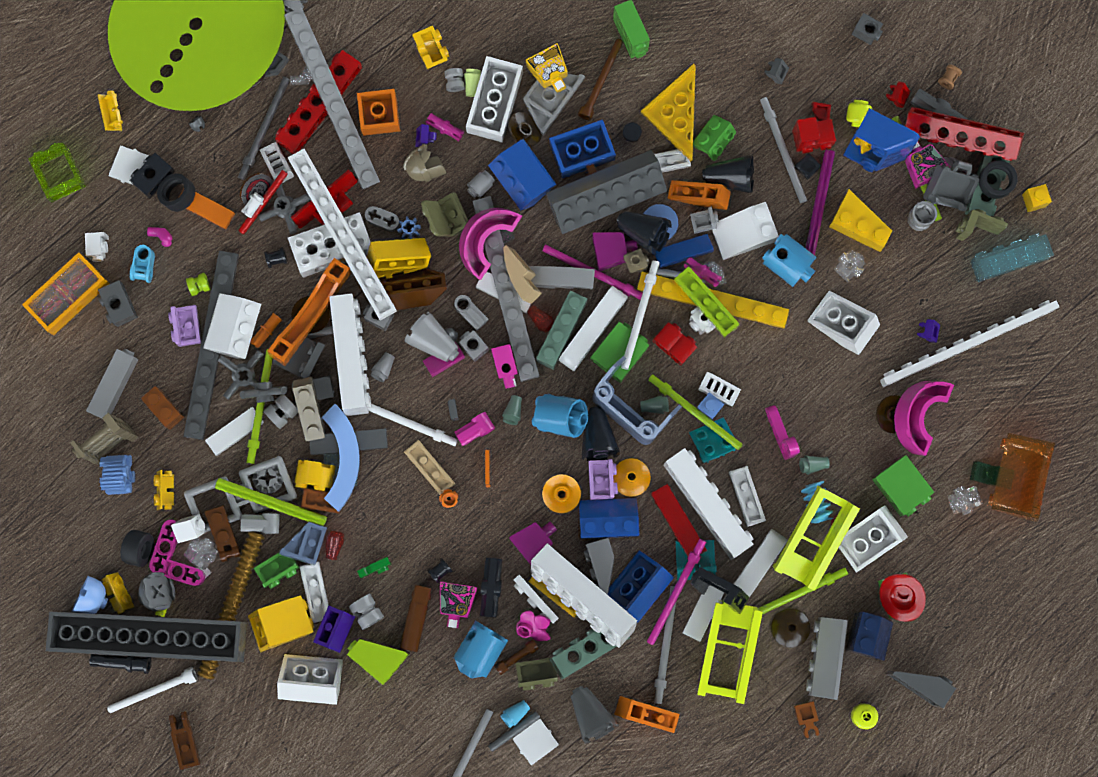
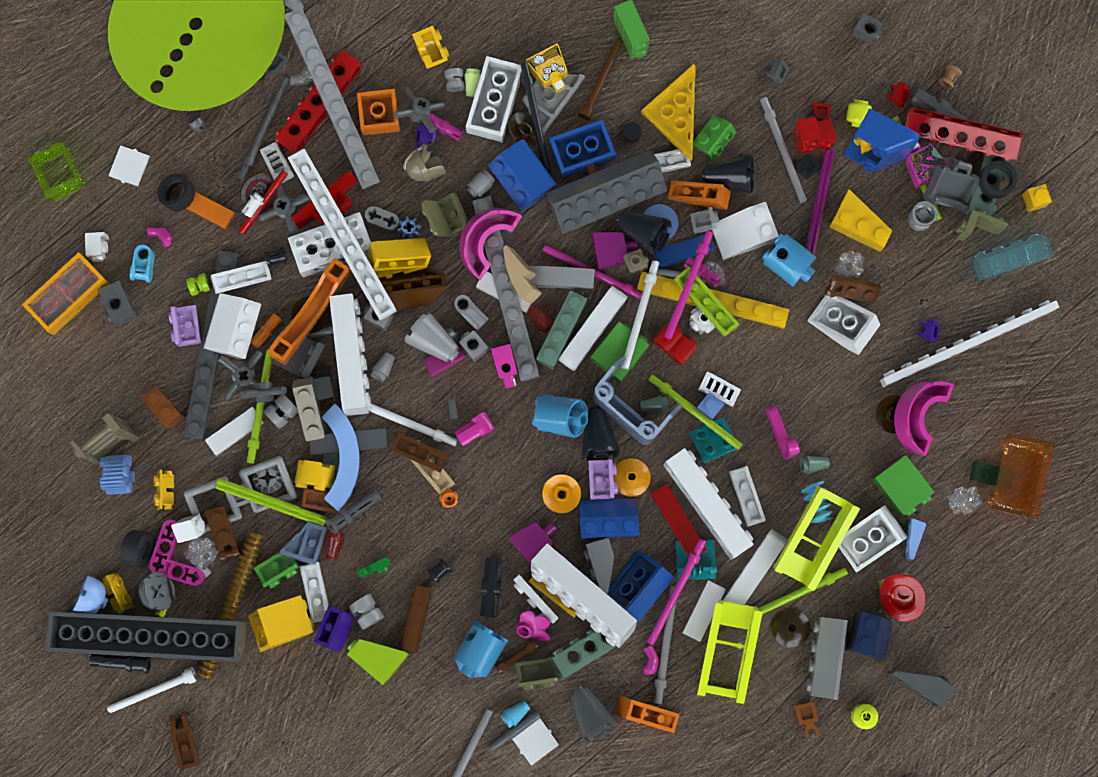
(110, 112): yellow hinge -> none
(112, 383): light grey brick -> none
(146, 185): black brick -> none
(240, 277): none -> white plate
(264, 523): light grey piece -> none
(310, 679): white slope -> none
(346, 515): none -> dark grey pin
(418, 452): none -> reddish brown plate
(419, 110): none -> dark grey bar
(456, 602): torso -> none
(487, 468): orange piece -> none
(512, 413): sand green cone -> none
(528, 82): none -> black bar
(653, 661): none -> dark pink arm
(702, 251): none -> dark pink bar
(735, 598): black panel -> none
(853, 289): none -> reddish brown plate
(914, 533): none -> light blue slope

